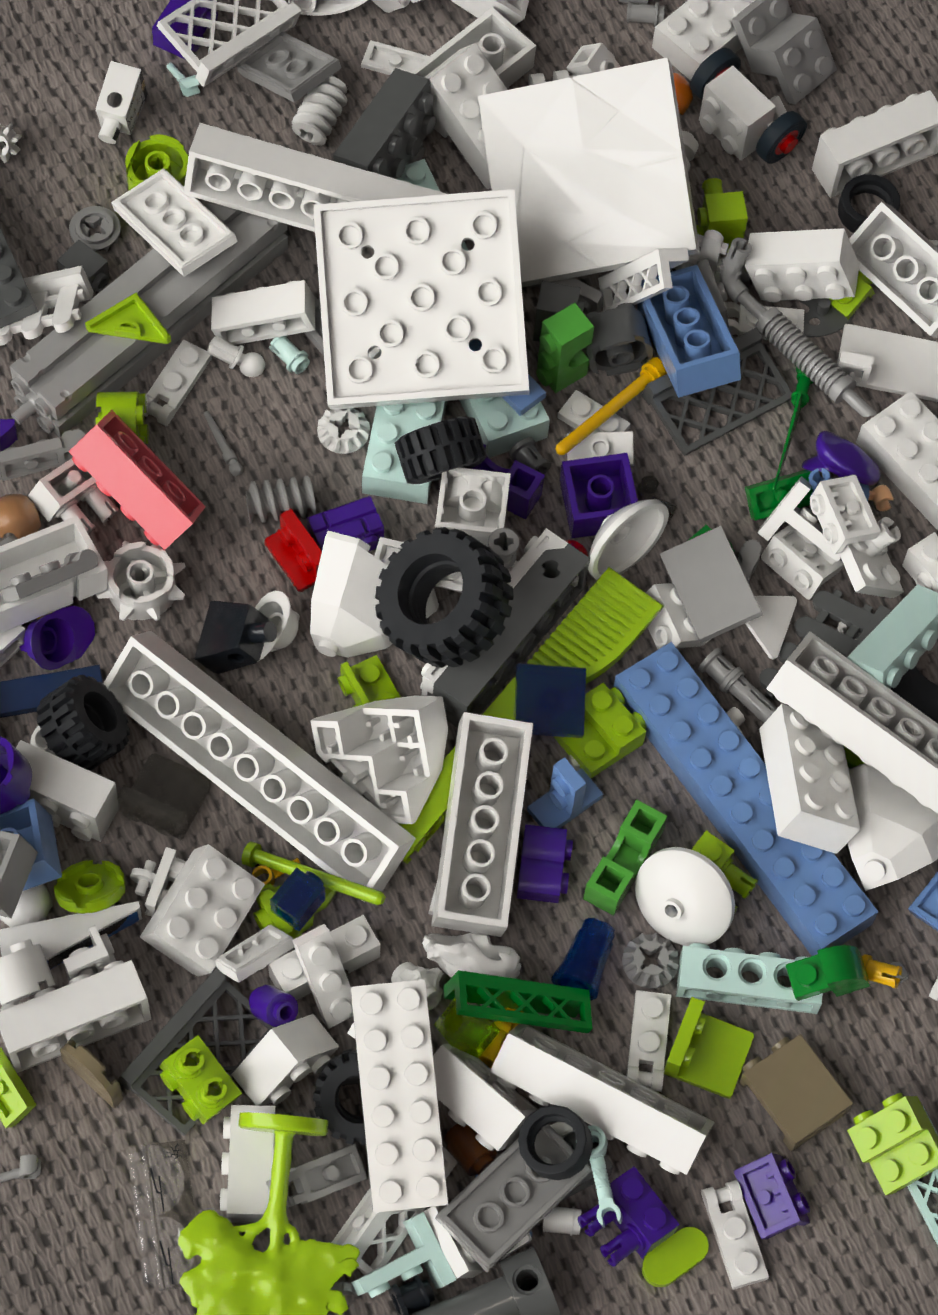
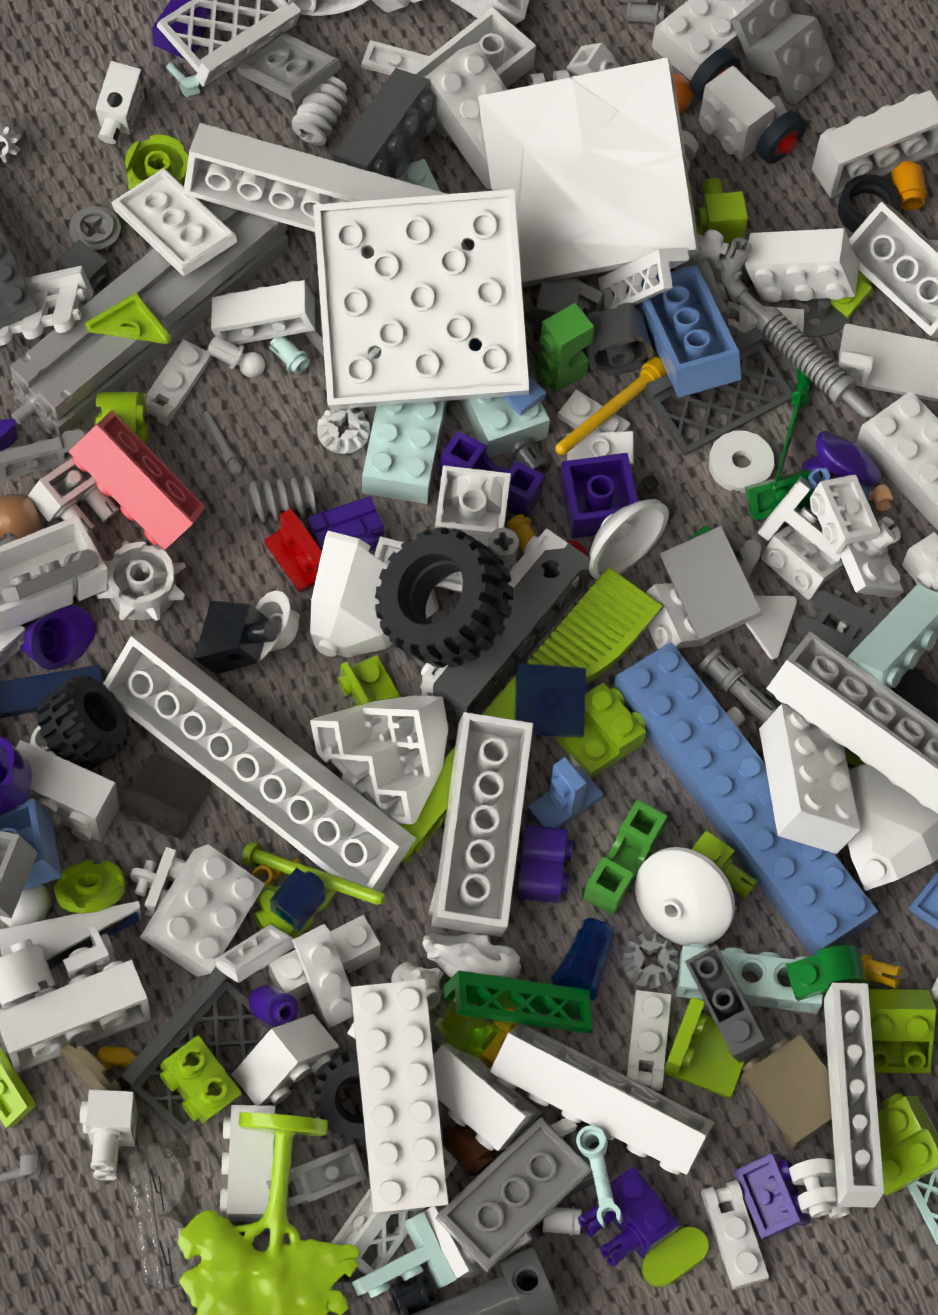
(110, 1124): none -> white brick
(115, 1056): none -> yellow arm
(440, 448): black tyre -> none
(522, 528): none -> yellow pin
(532, 1127): black tyre -> none
(727, 1004): none -> dark grey slope
(740, 444): none -> white tile
(818, 1199): none -> white brick
(853, 1095): none -> white brick
(902, 1030): none -> lime slope
(910, 184): none -> light orange brick

